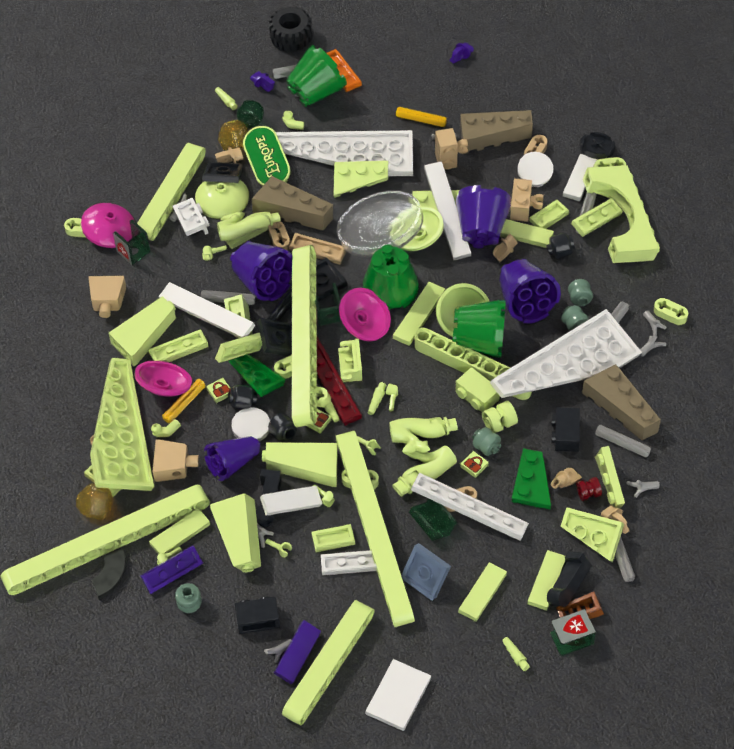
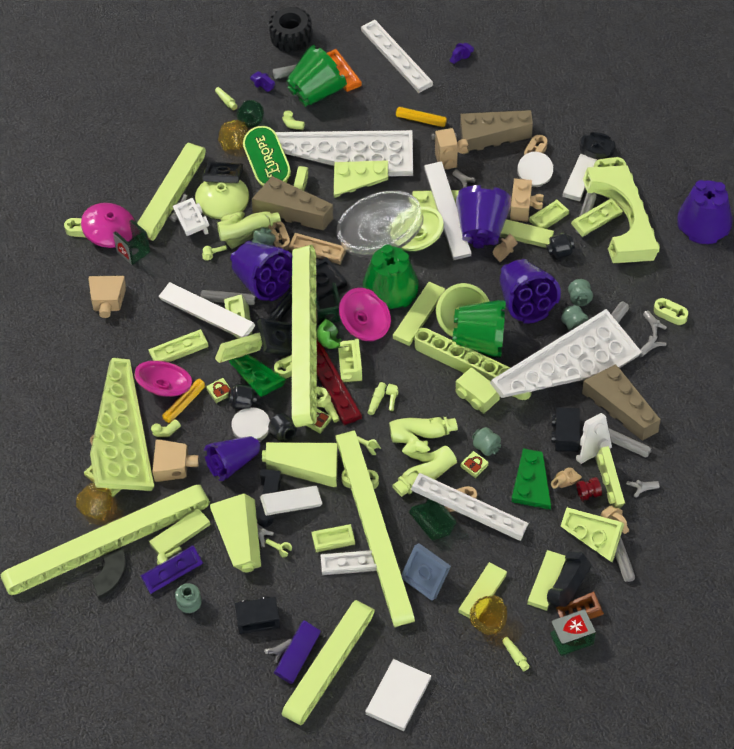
(143, 330): yellowish green slope -> none
(229, 155): tan piece -> none
(264, 236): none -> sand green piece
(301, 178): none -> yellowish green beam
(327, 335): none -> bright green hair
(327, 496): yellowish green hand -> none
(397, 56): none -> white tile
(463, 178): none -> light grey bar
(489, 614): none -> clear yellow hair
(501, 416): yellowish green wheel -> none
(594, 437): none -> white wing
(706, 213): none -> dark purple cone

